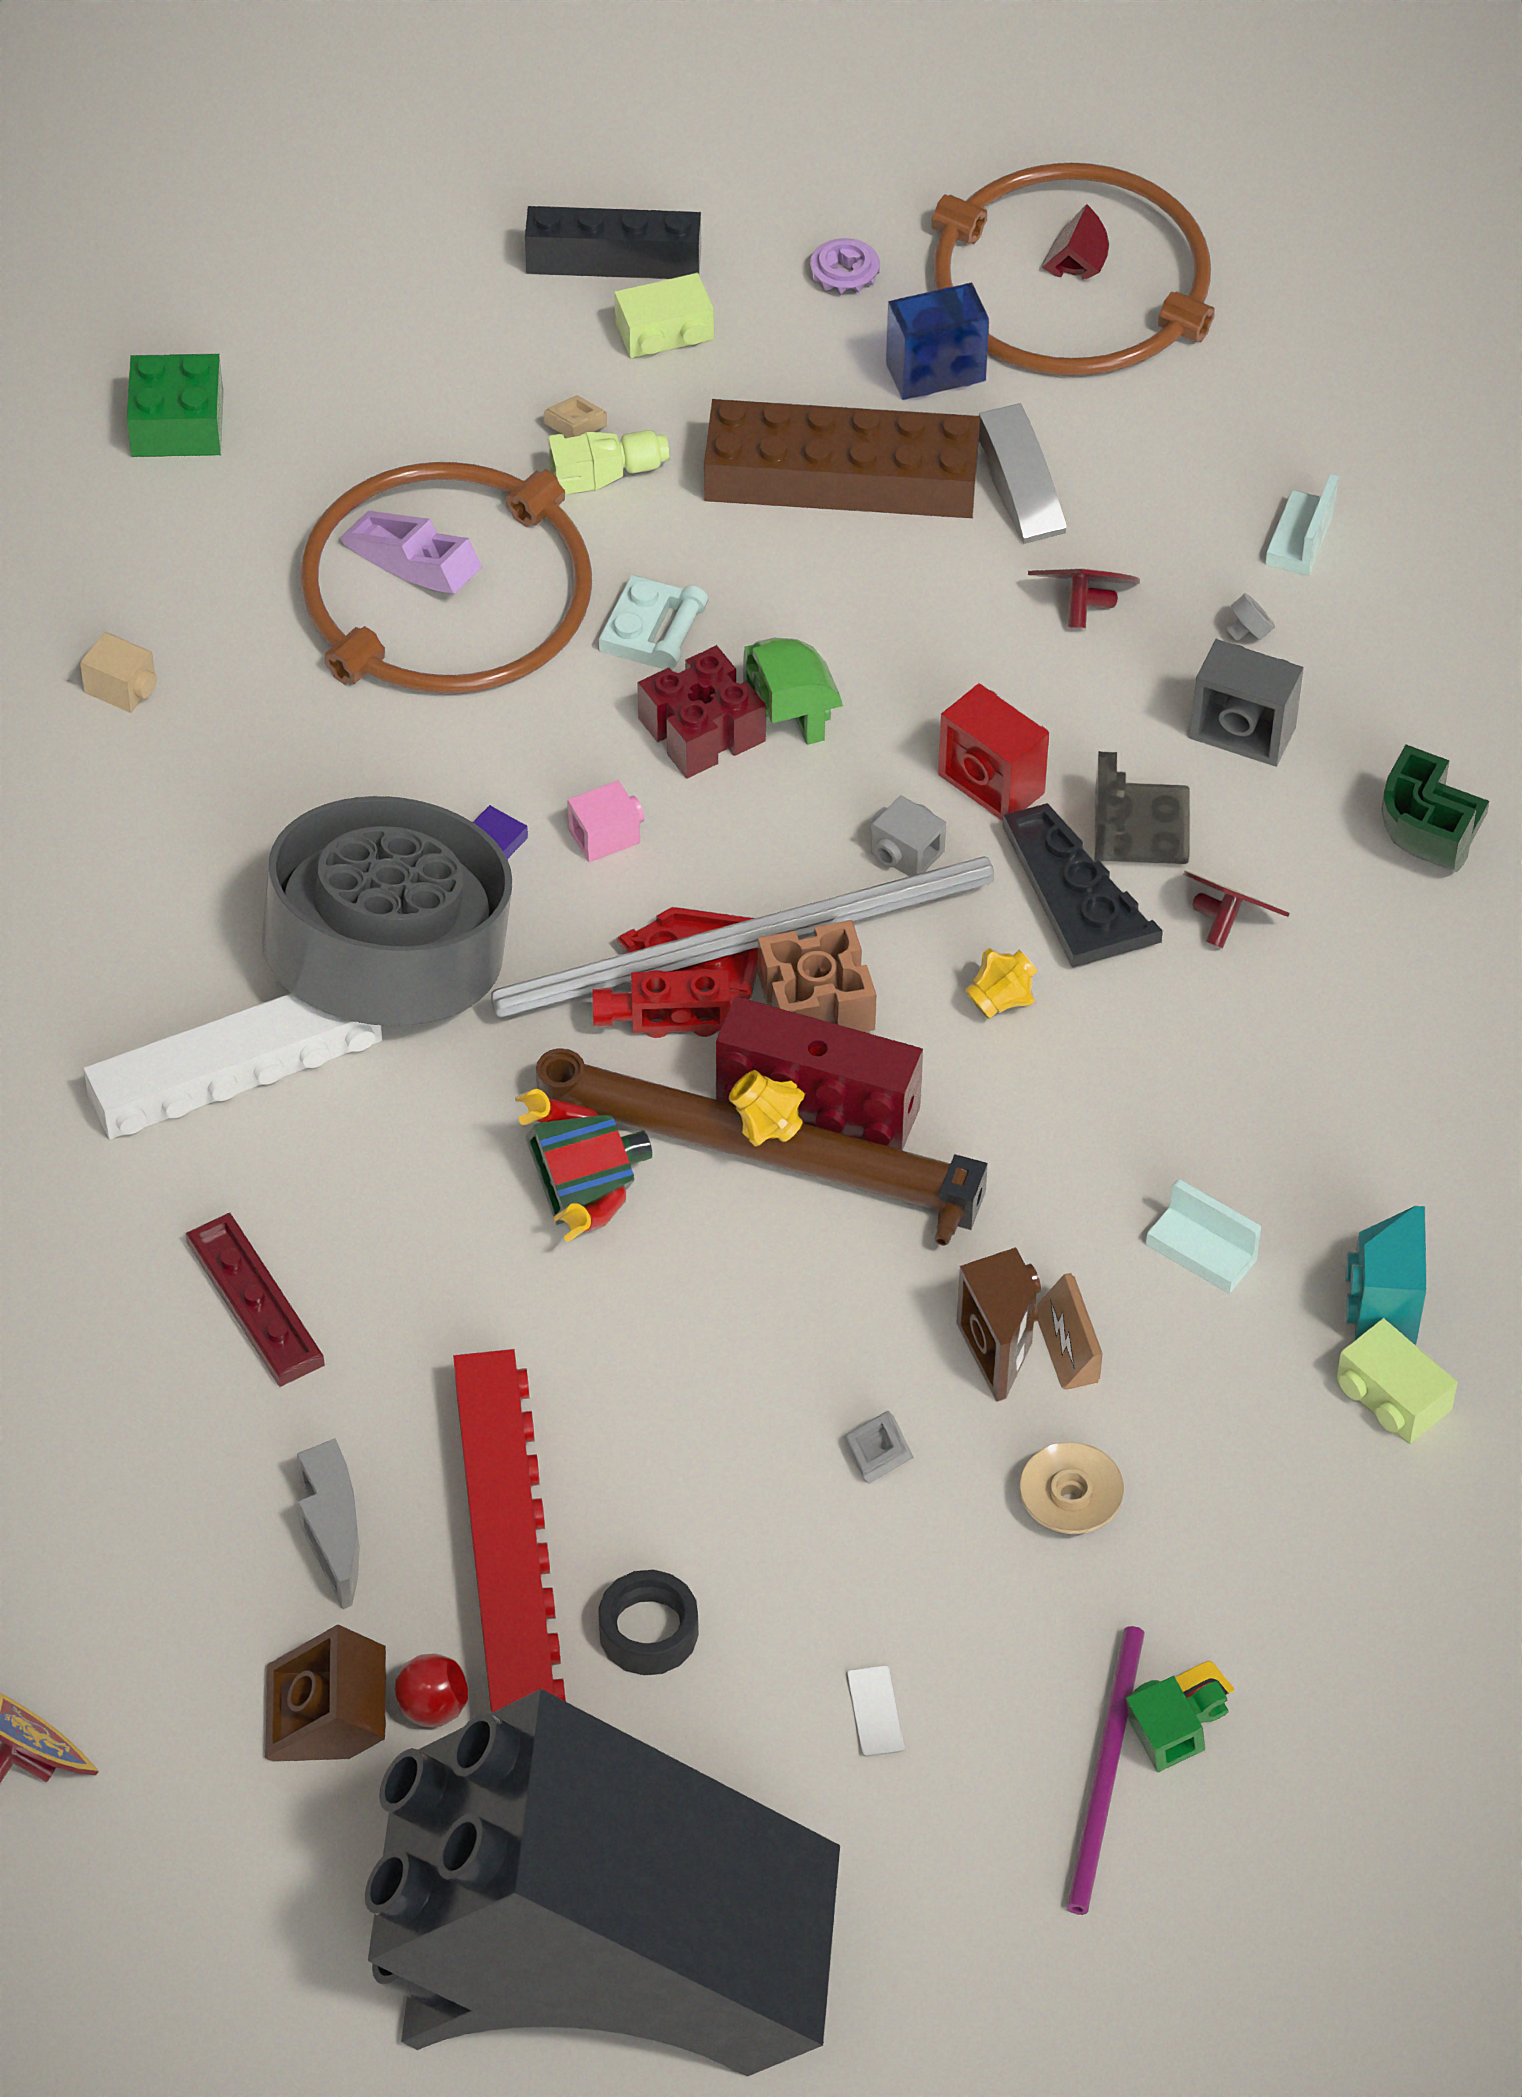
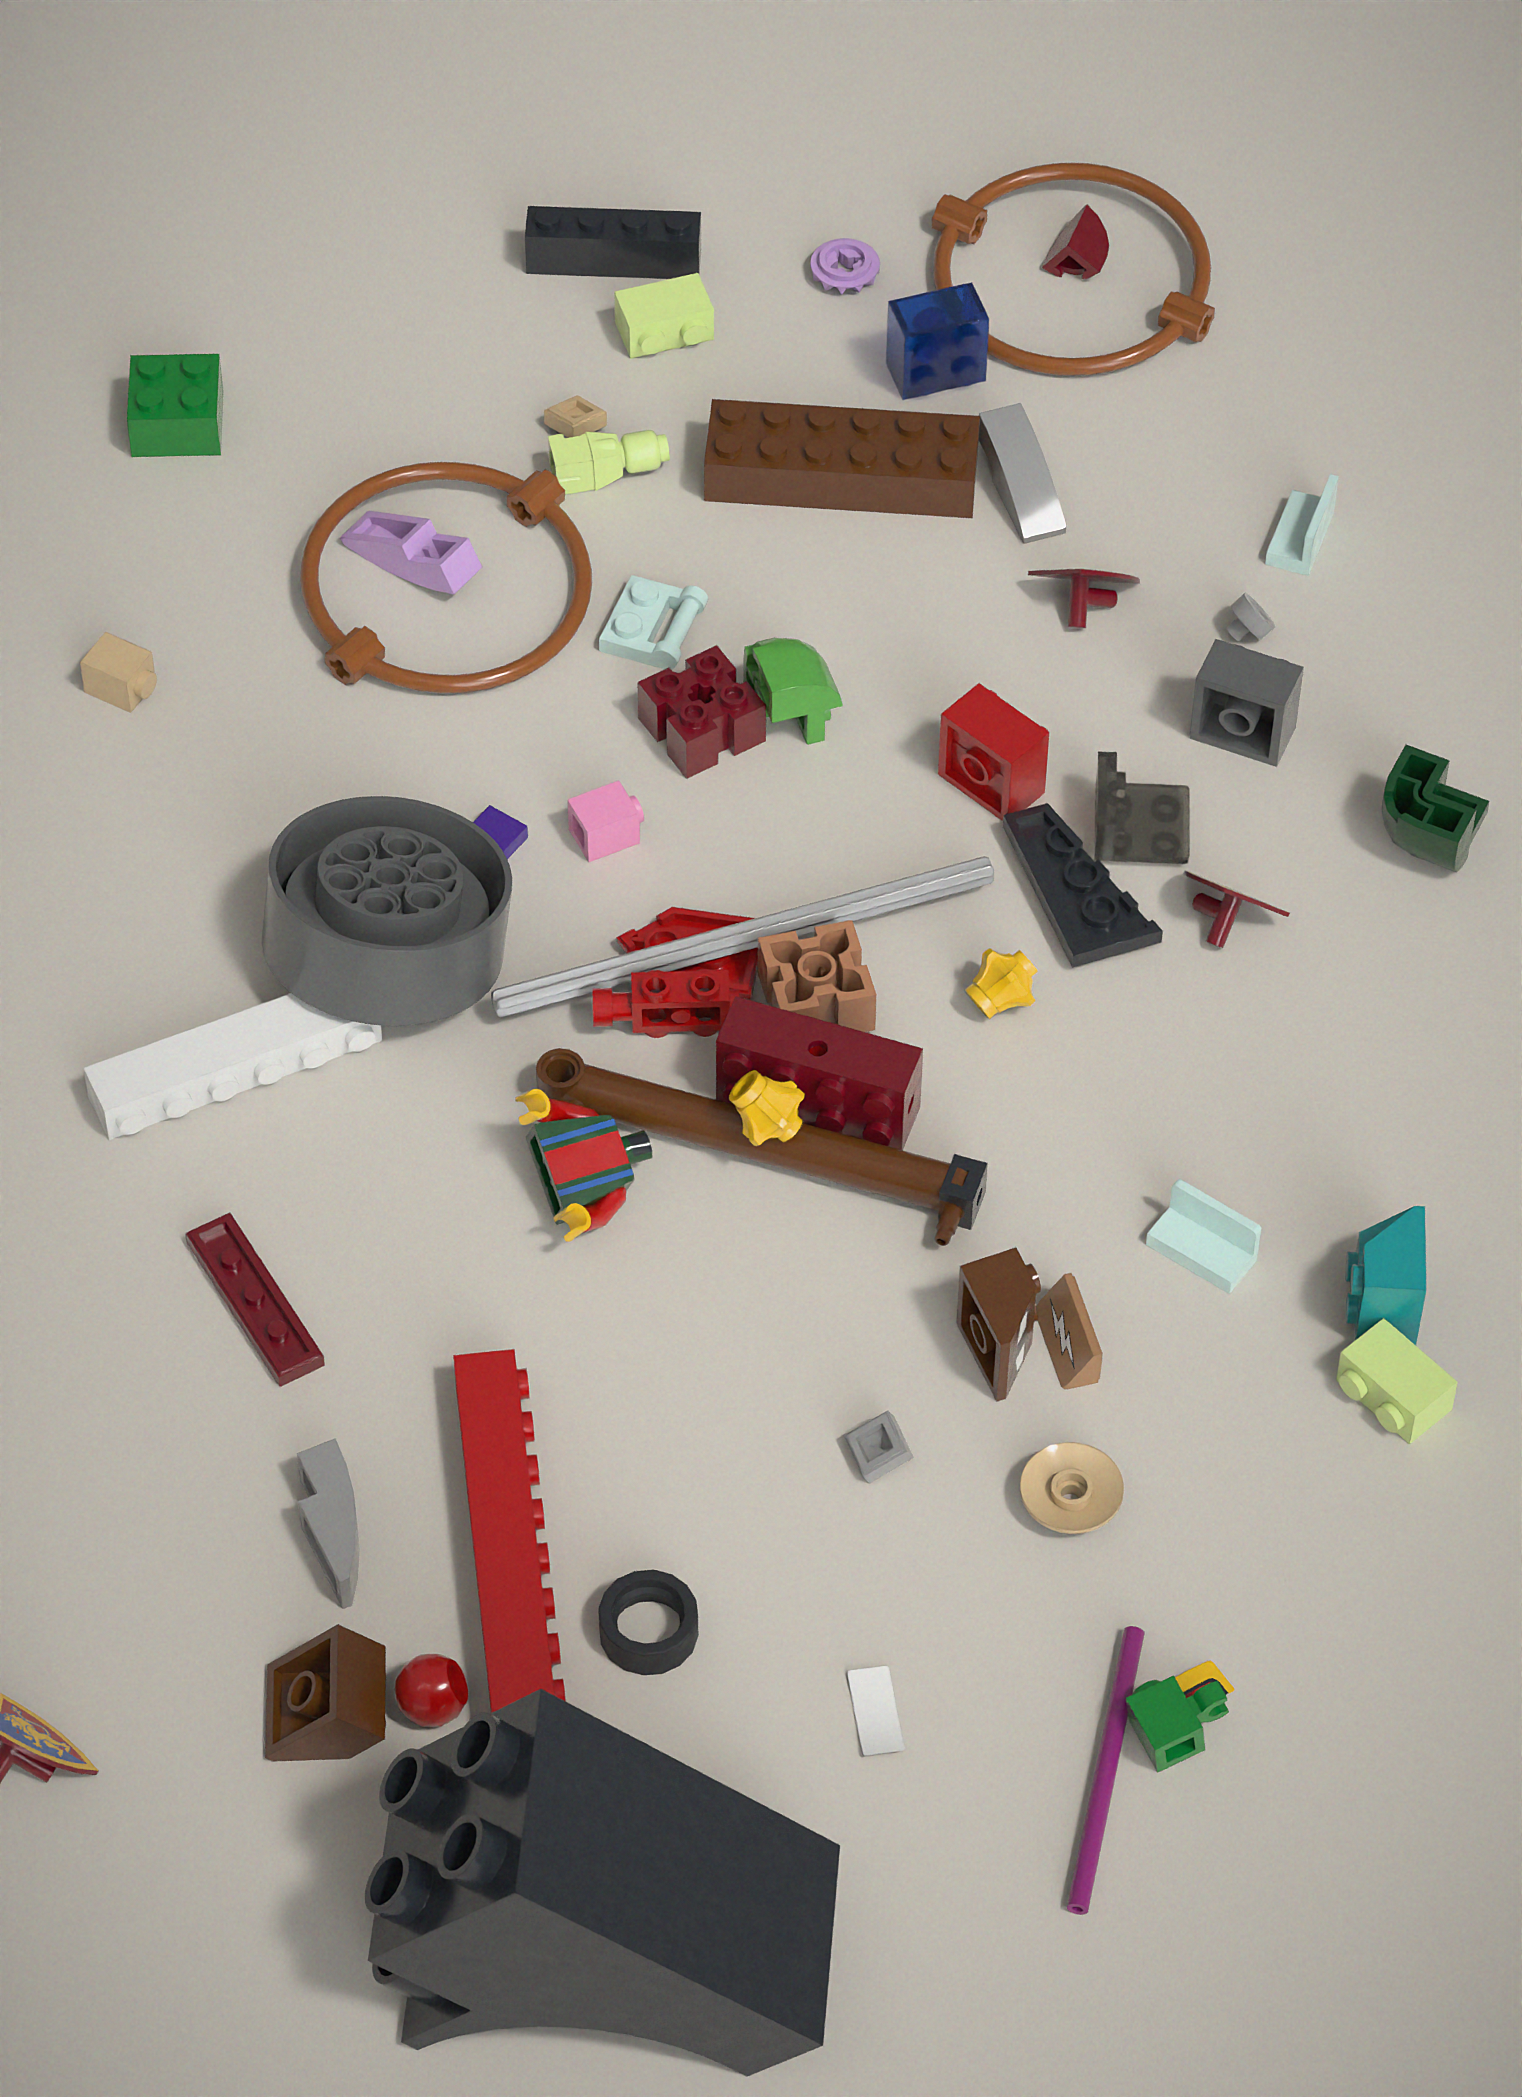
(907, 836): light grey brick -> none

